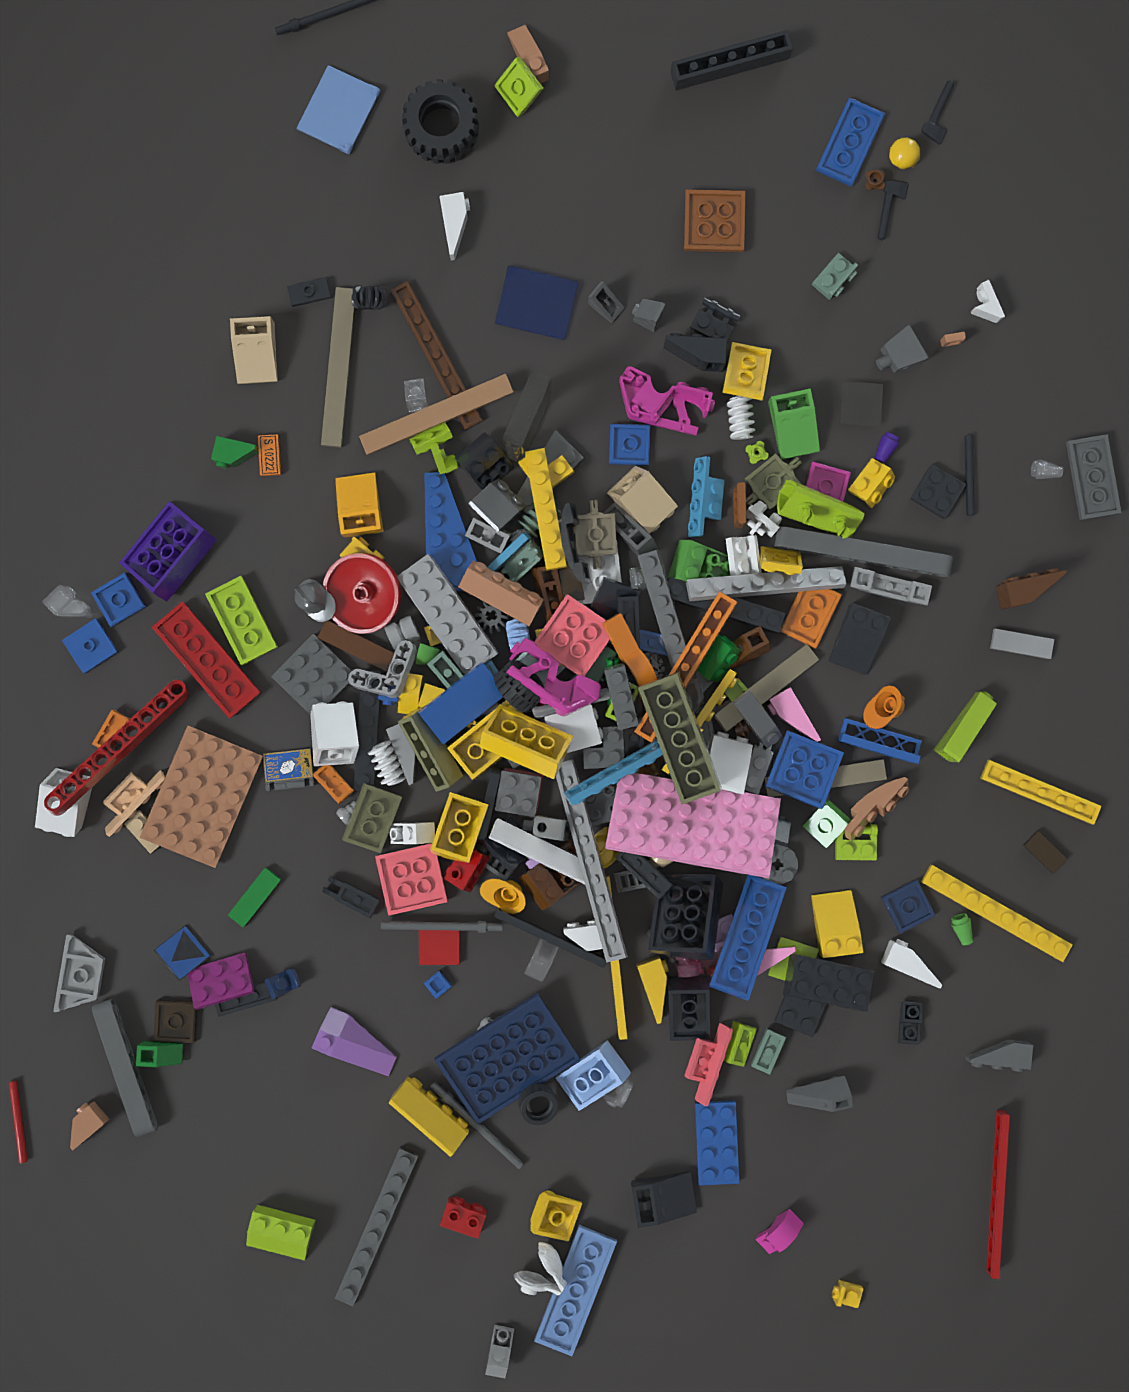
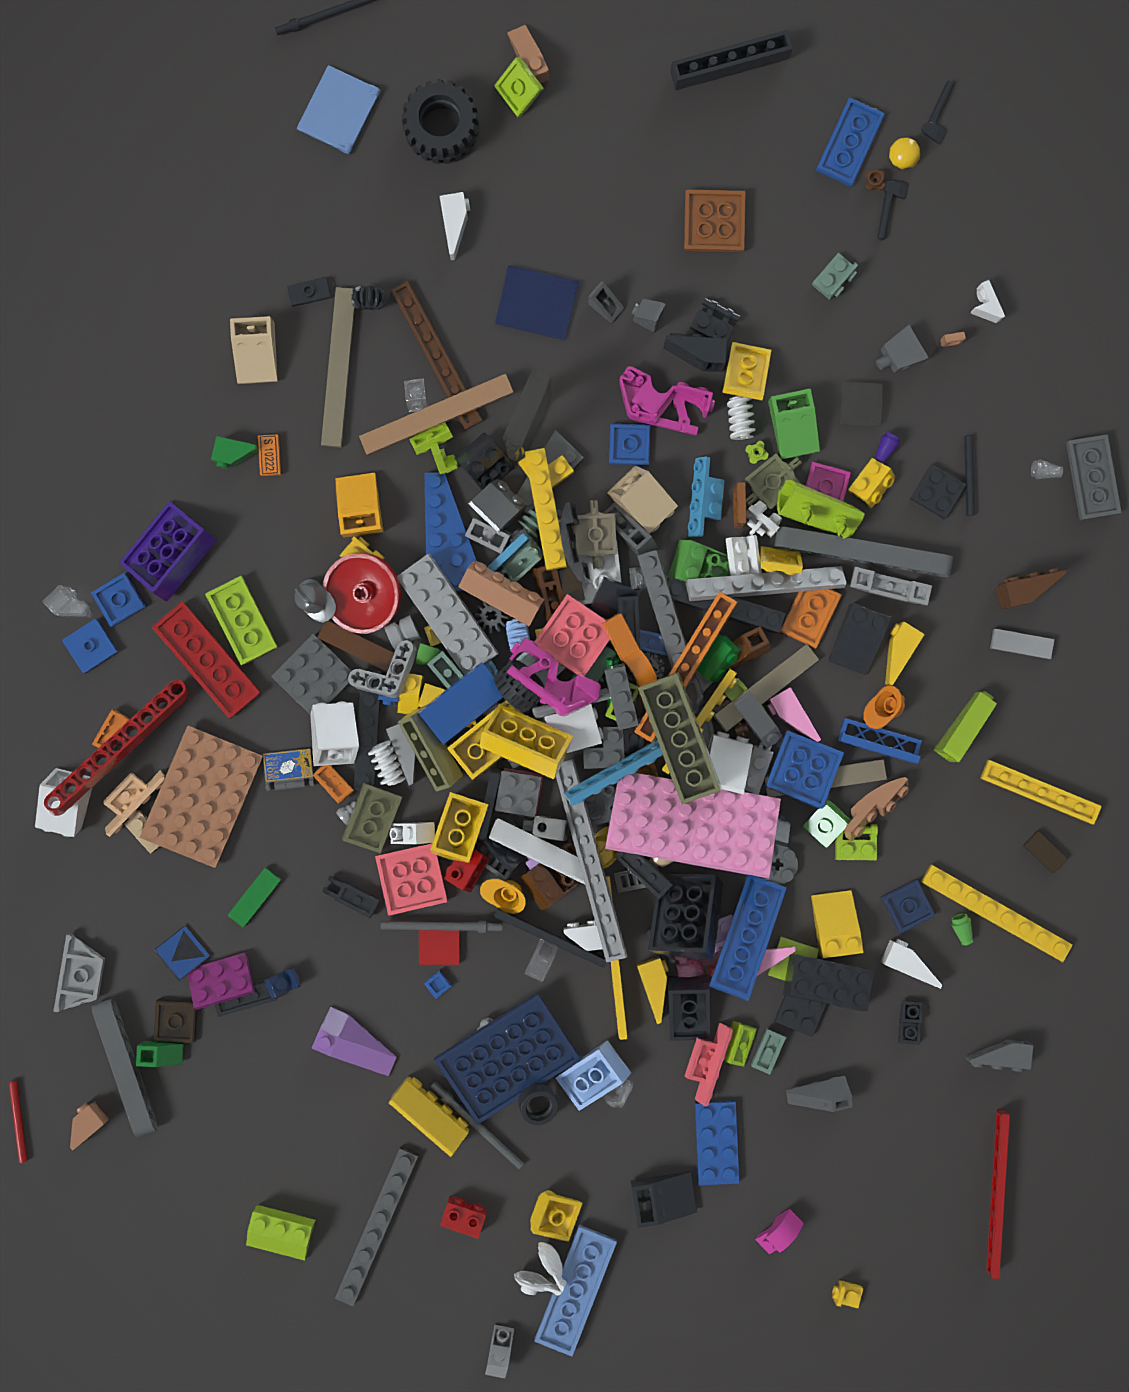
(901, 647): none -> yellow slope

